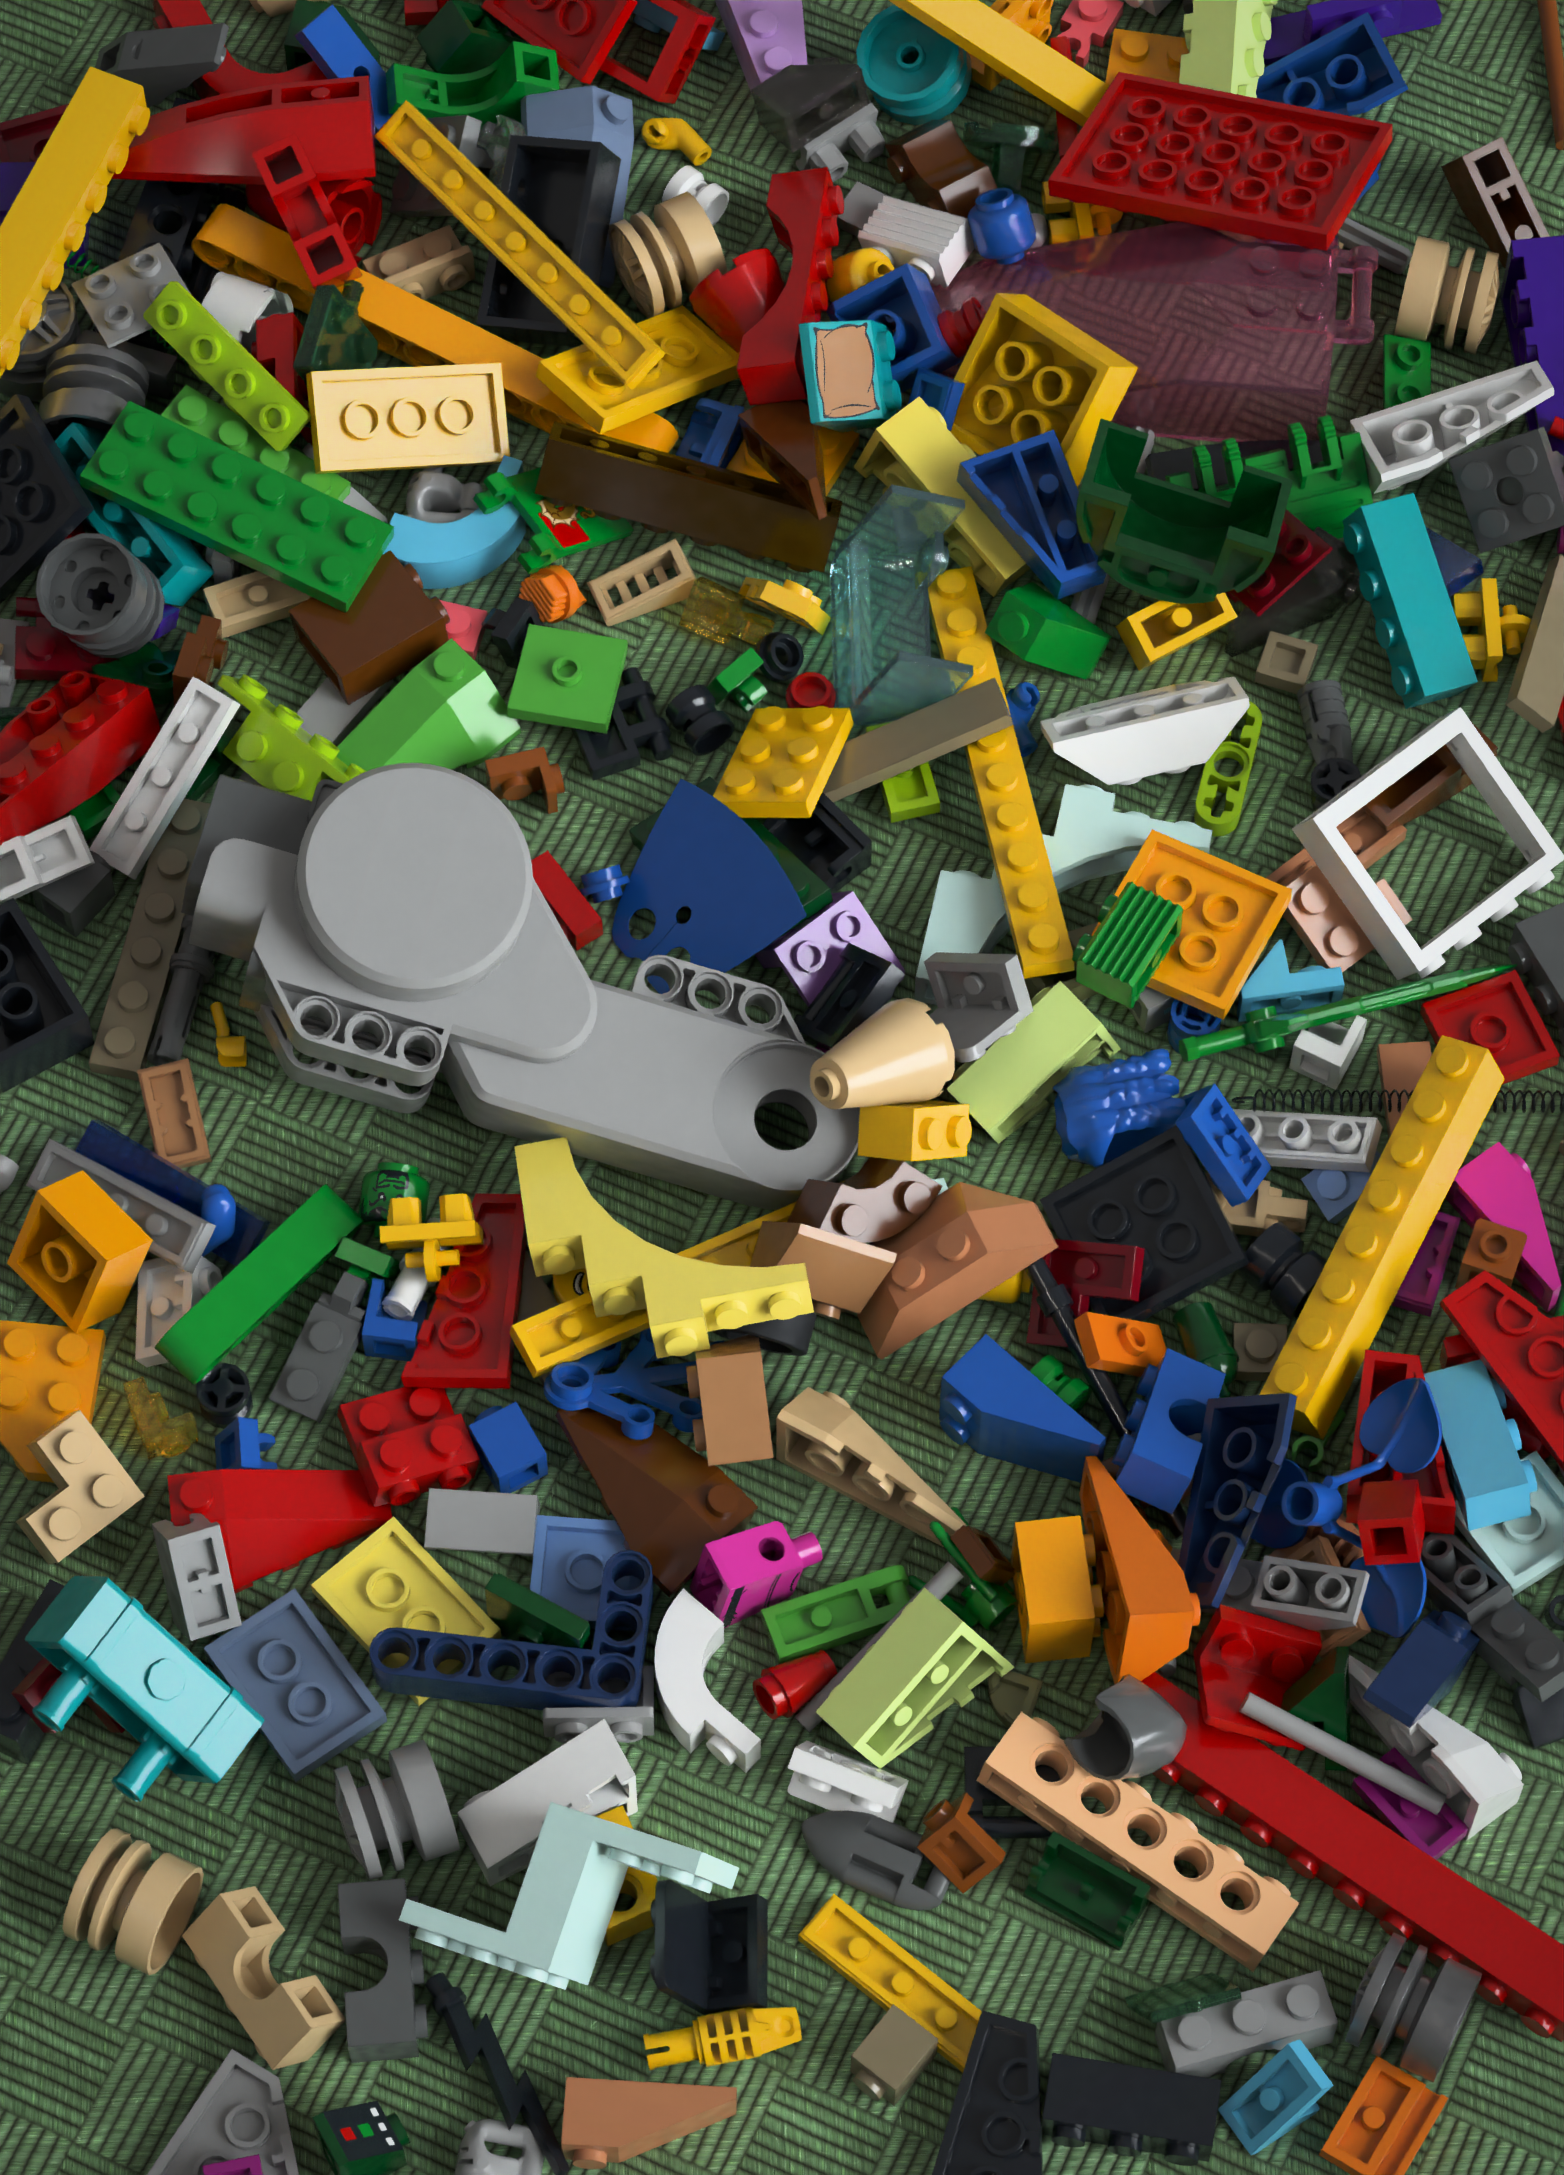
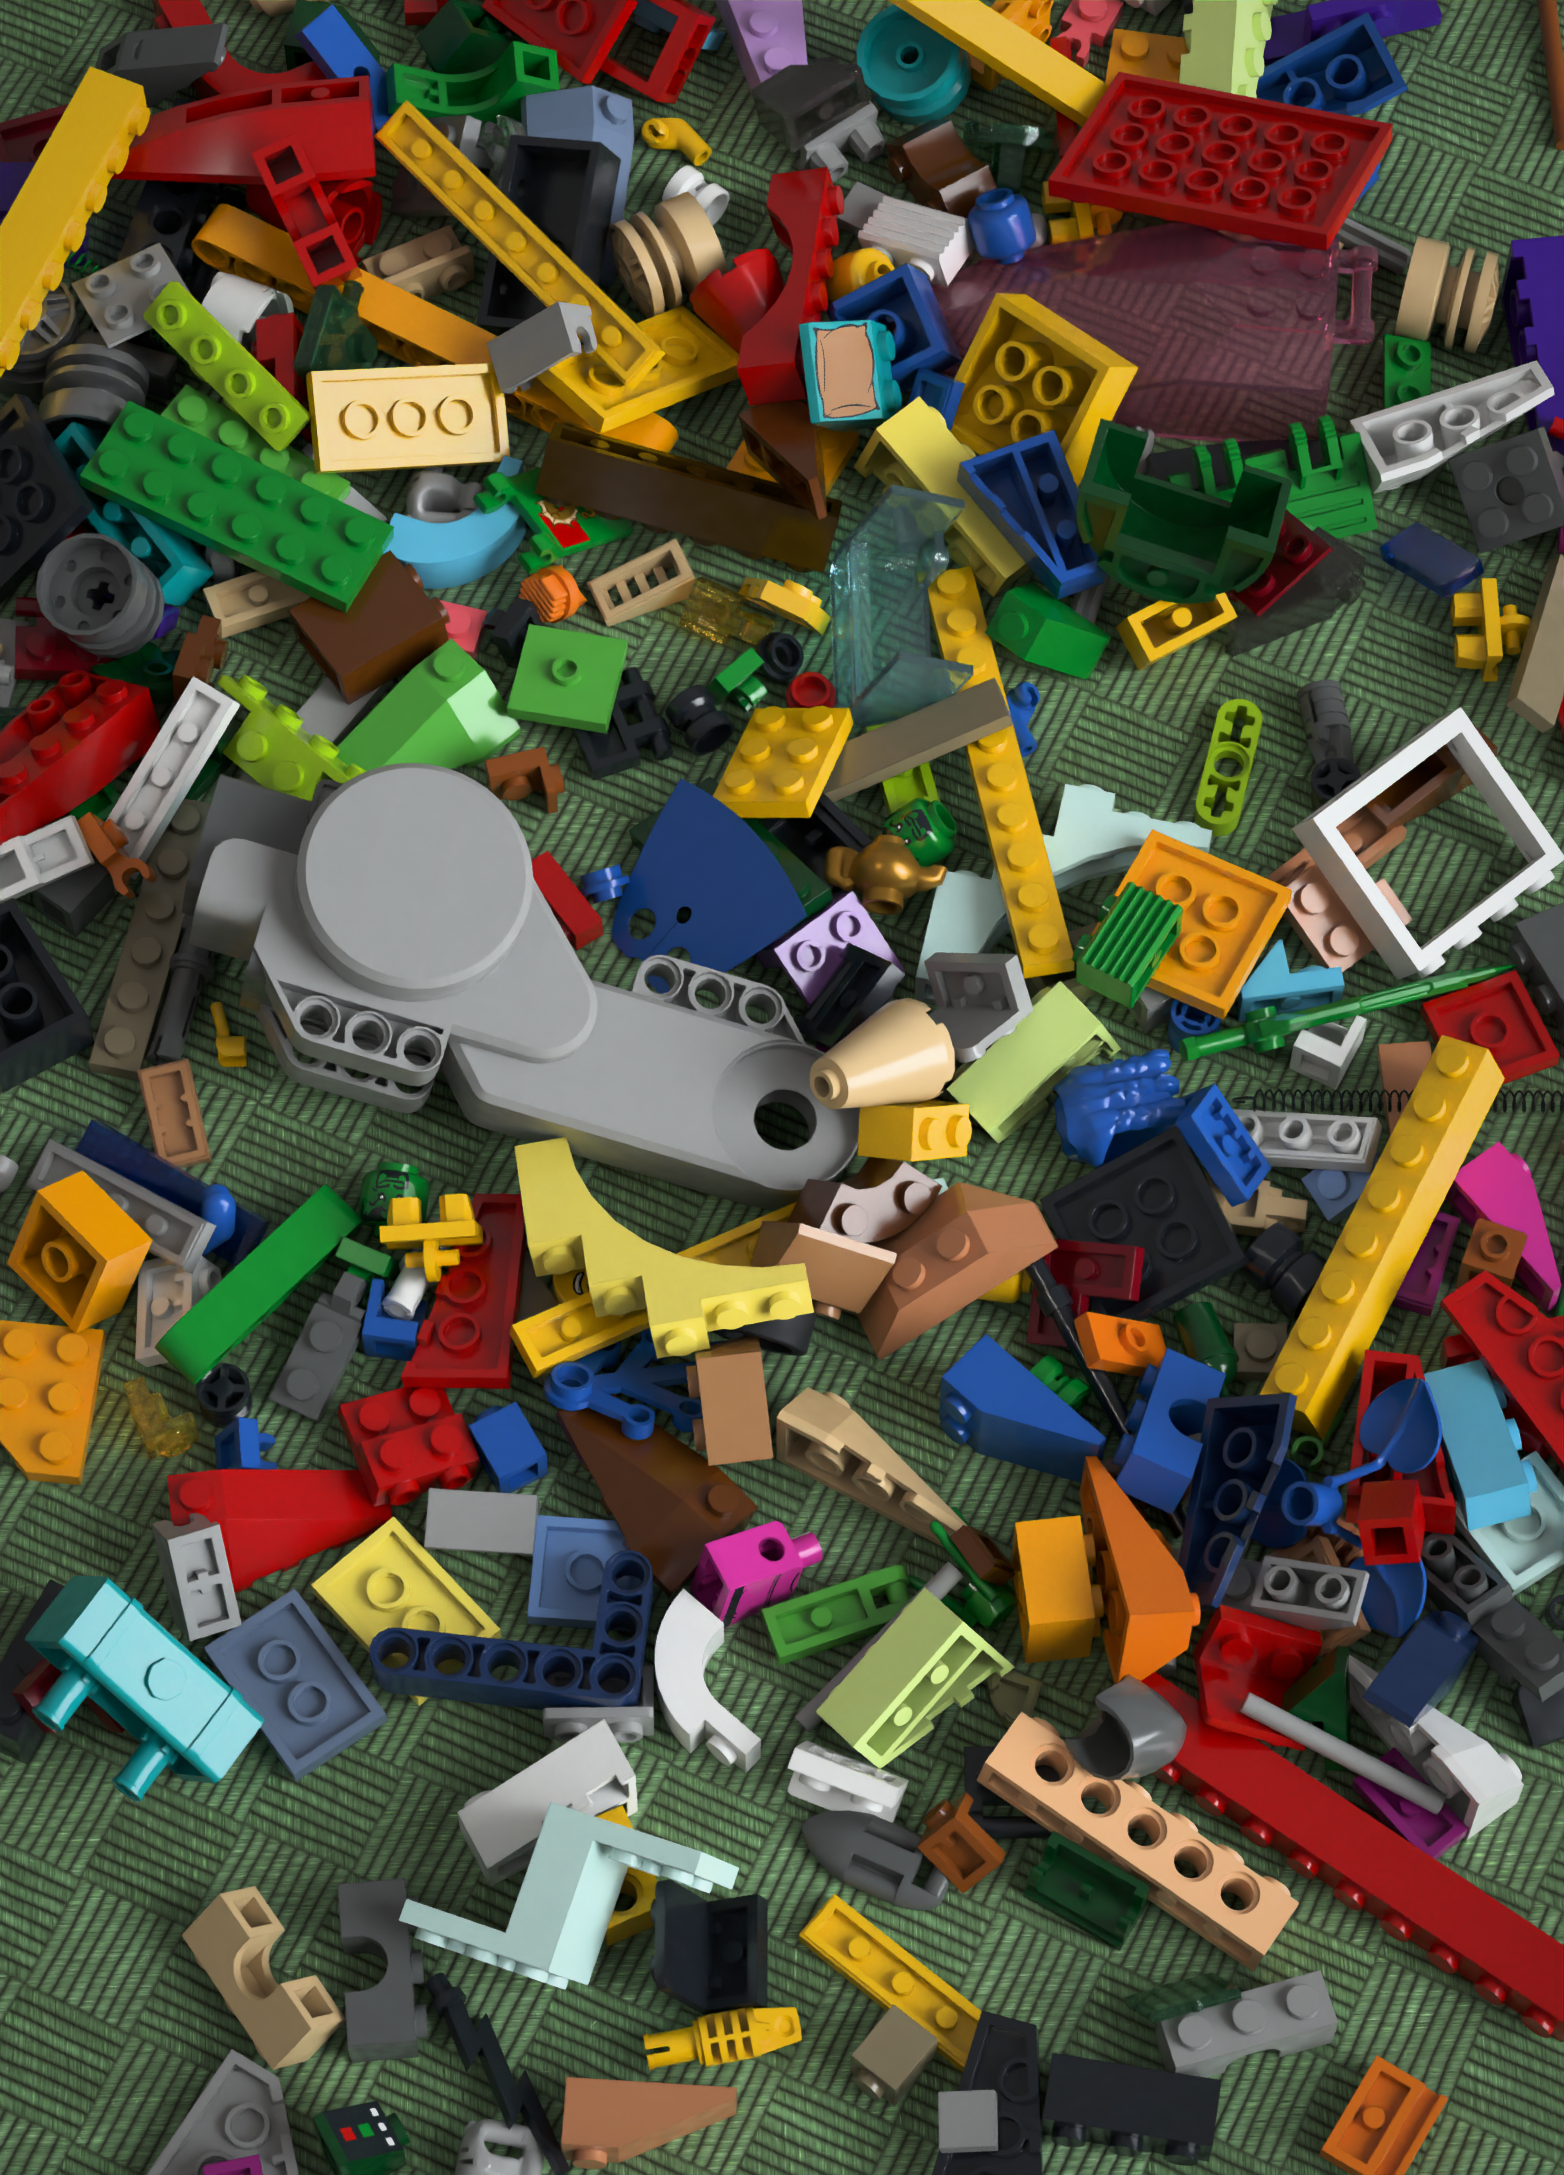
(90, 1491): tan brick -> none
(107, 845): none -> orange plate
(131, 1901): tan wheel -> none
(395, 1810): light grey wheel -> none
(532, 1618): dark green plate -> none
(541, 344): none -> light grey hinge
(712, 437): blue hinge -> none
(793, 1683): red cone -> none
(882, 873): none -> pearl gold piece
(925, 829): none -> green head
(961, 325): red wheel -> none
(968, 2121): none -> light grey tile
(1148, 730): white wedge -> none
(1276, 2098): medium azure slope -> none
(1286, 662): dark tan plate -> none
(1408, 601): teal brick -> none
(1412, 2006): flat silver wheel -> none
(1494, 197): reddish brown slope -> none

